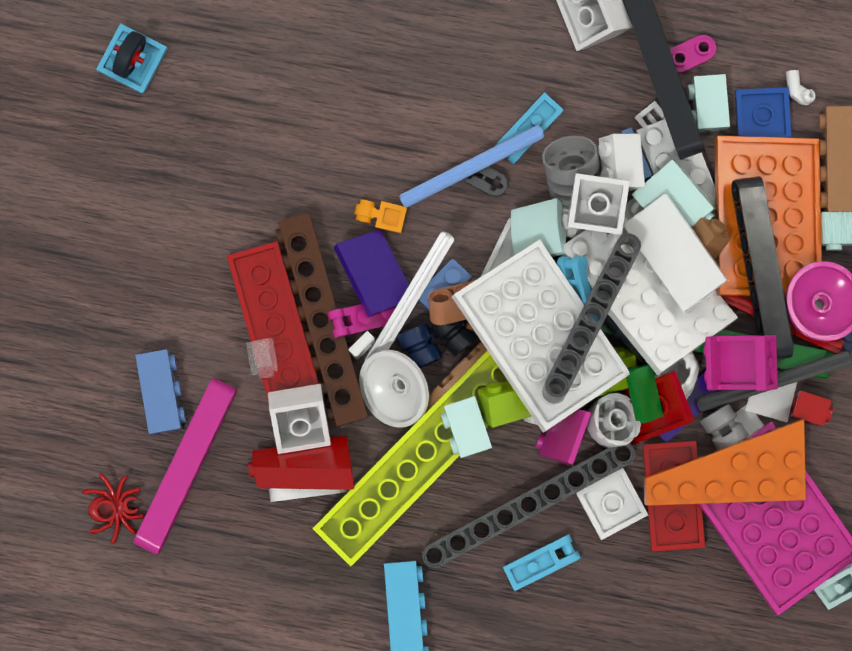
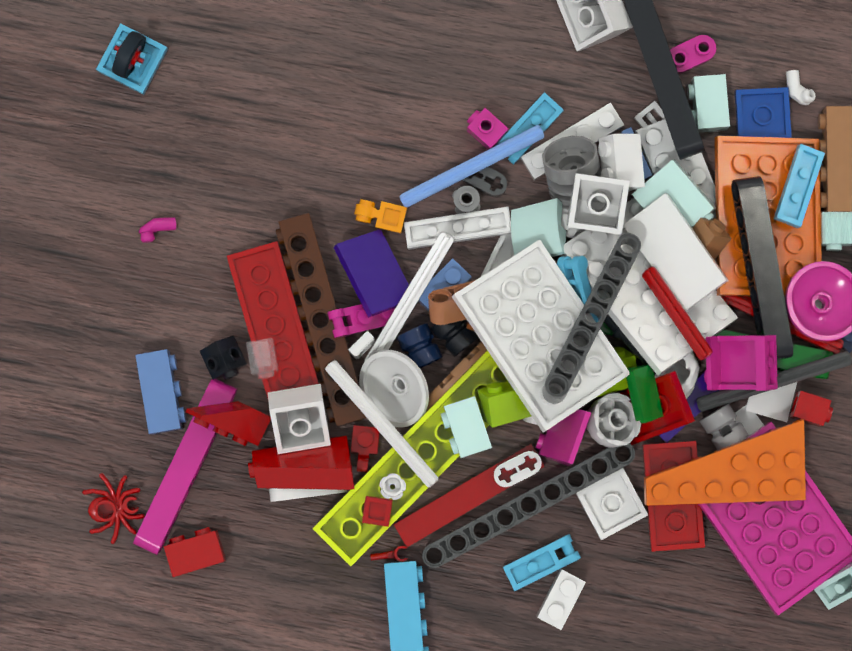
(156, 224): none -> dark pink arm
(194, 552): none -> red piece
(223, 358): none -> black brick
(234, 418): none -> red slope
(365, 442): none -> red plate
(377, 511): none -> red tile
(381, 423): none -> white axle
(389, 555): none -> red hand
(392, 479): none -> white plate
(458, 501): none -> red tile
(461, 226): none -> white tile
(462, 207): none -> light grey brick
(486, 128): none -> dark pink brick
(514, 463): none -> white beam
(560, 599): none -> white brick
(593, 127): none -> white plate
(677, 313): none -> red axle
(799, 186): none -> medium azure plate

